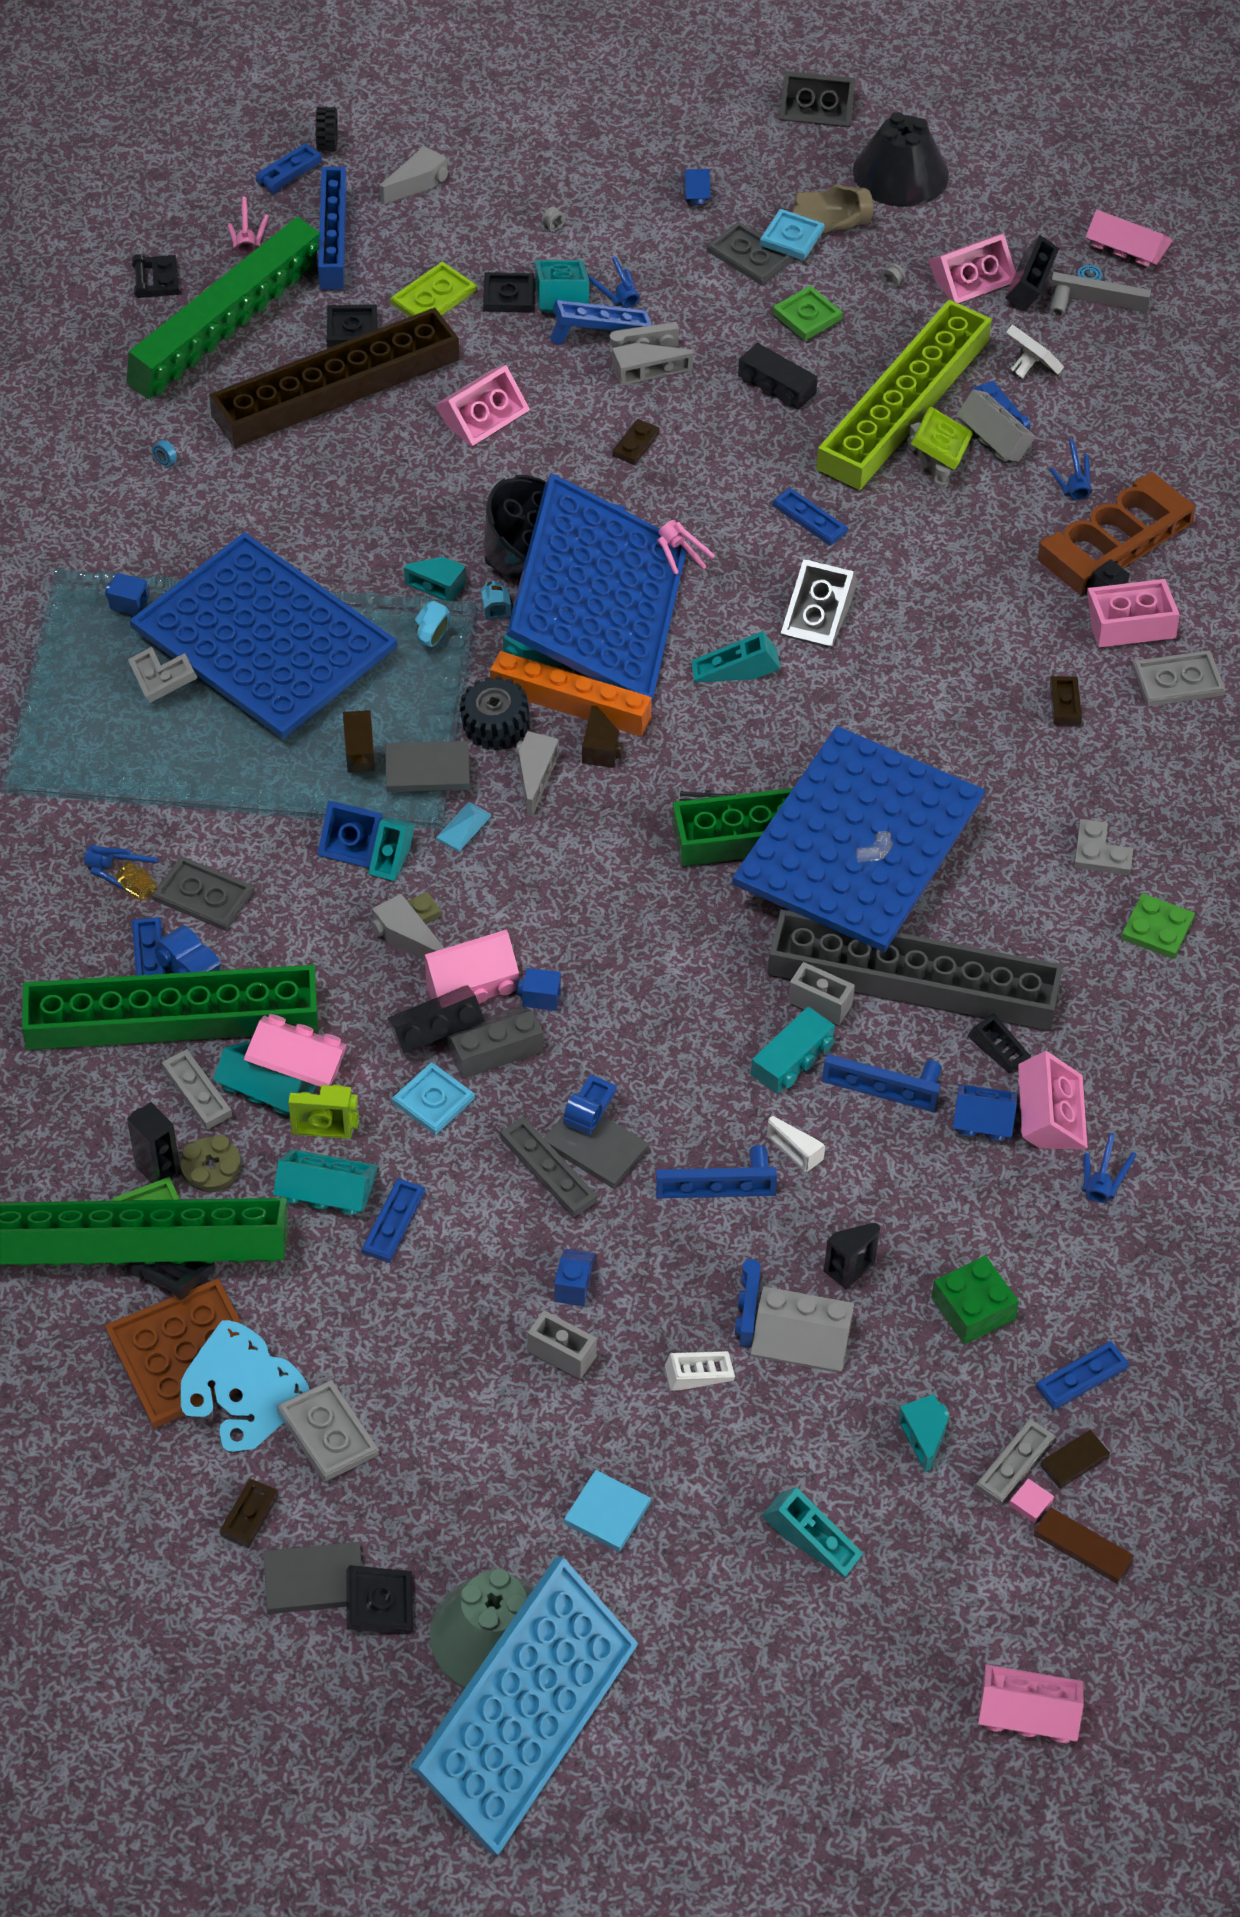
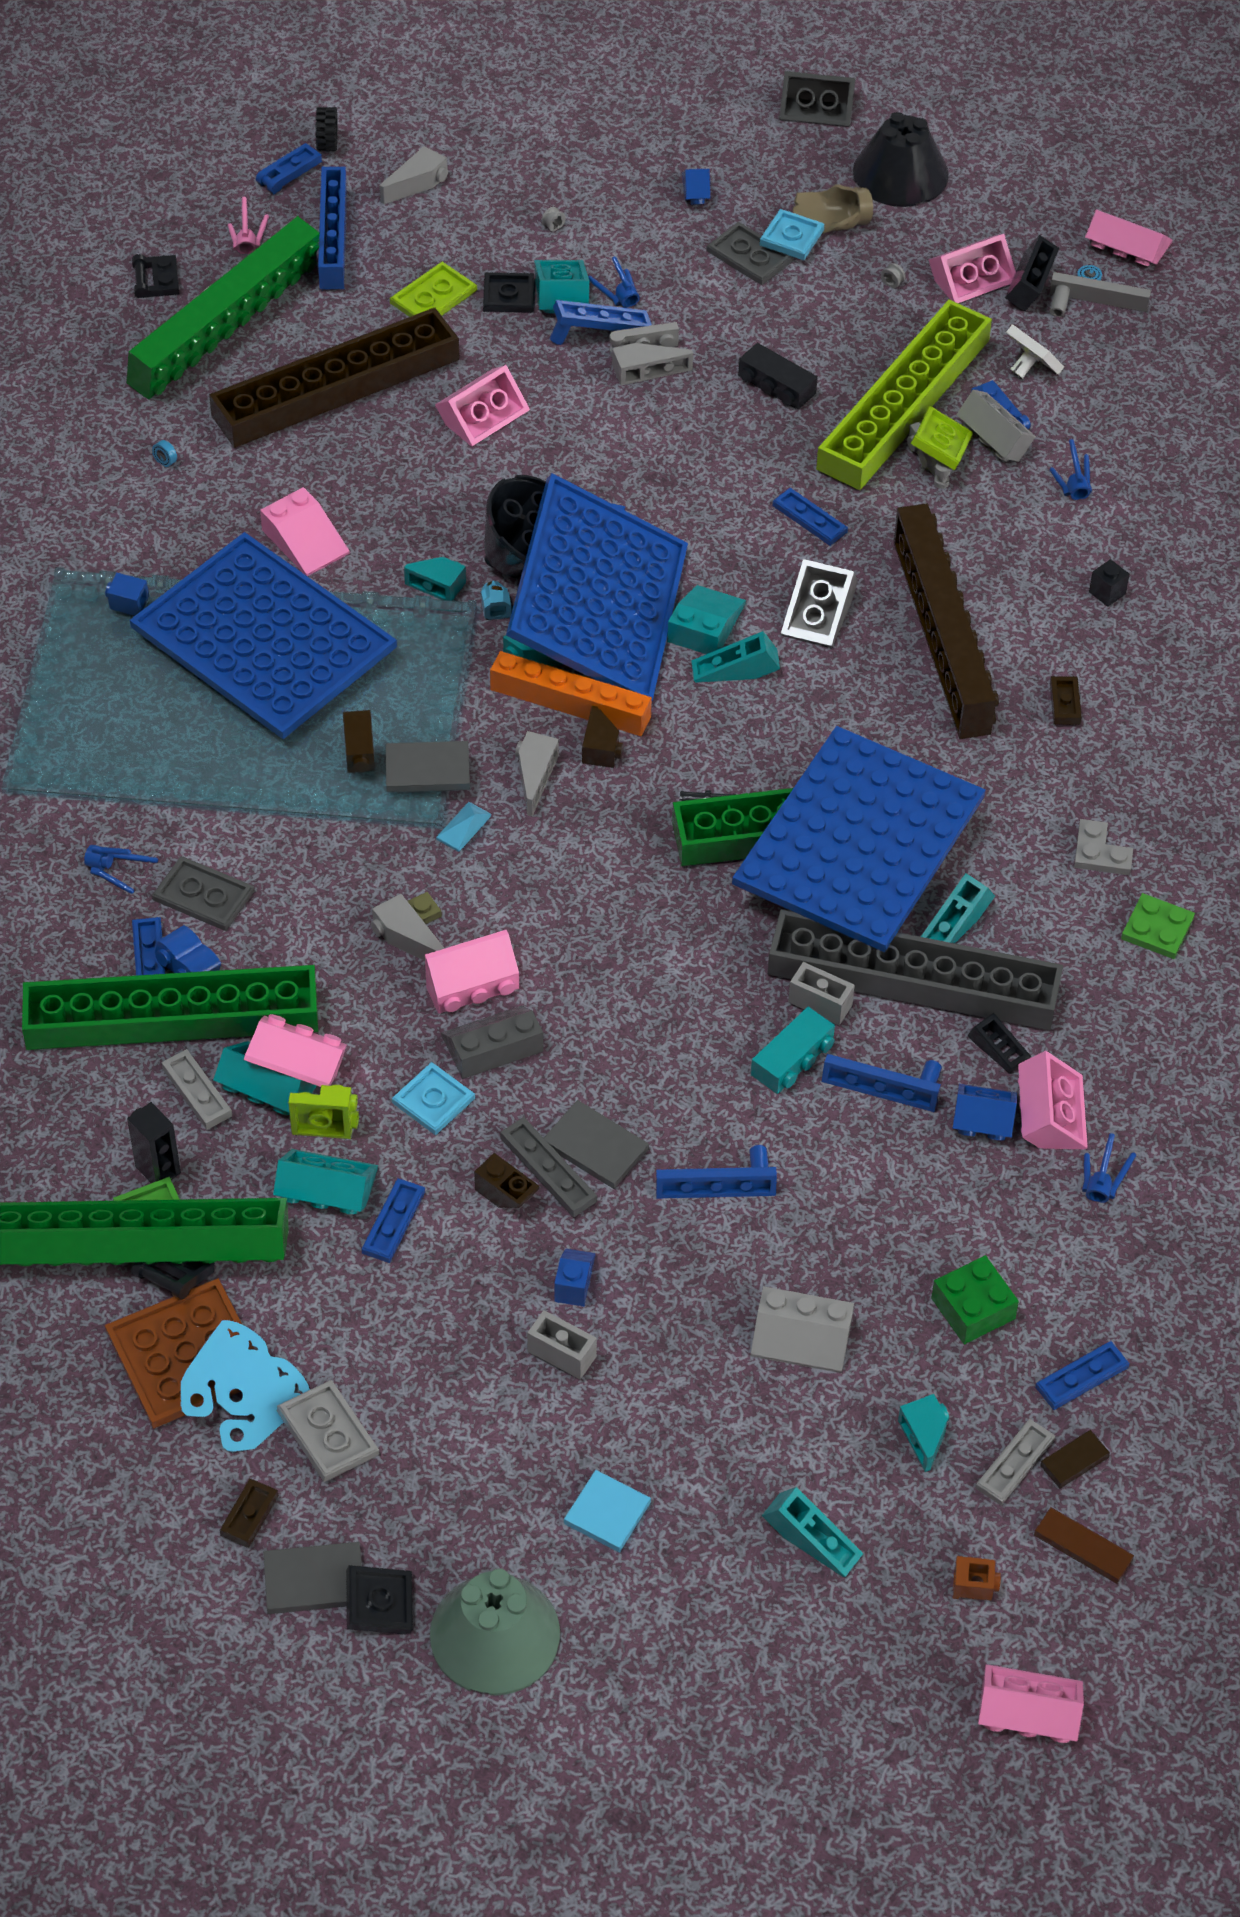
(136, 880): clear yellow slope -> none
(160, 679): light grey plate -> none
(215, 1149): olive plate -> none
(303, 531): none -> bright pink slope
(349, 322): black plate -> none
(349, 833): blue slope -> none
(391, 847): teal slope -> none
(432, 623): medium azure rock -> none
(436, 1019): black brick -> none
(495, 713): black wheel -> none
(503, 1183): none -> dark brown slope
(525, 1706): dark azure plate -> none
(540, 989): blue brick -> none
(588, 1106): blue plate -> none
(635, 442): dark brown plate -> none
(674, 535): bright pink plant -> none
(688, 1379): white slope -> none
(704, 619): none -> teal slope
(748, 1301): blue plate -> none
(796, 1144): white slope -> none
(807, 313): bright green plate -> none
(842, 1251): black tile -> none
(877, 850): clear arm -> none
(945, 621): none -> dark brown brick
(960, 911): none -> teal slope
(968, 1573): none -> dark orange brick
(1031, 1500): bright pink tile -> none
(1132, 613): bright pink slope -> none
(1147, 493): dark orange fence -> none
(1178, 678): light grey tile -> none

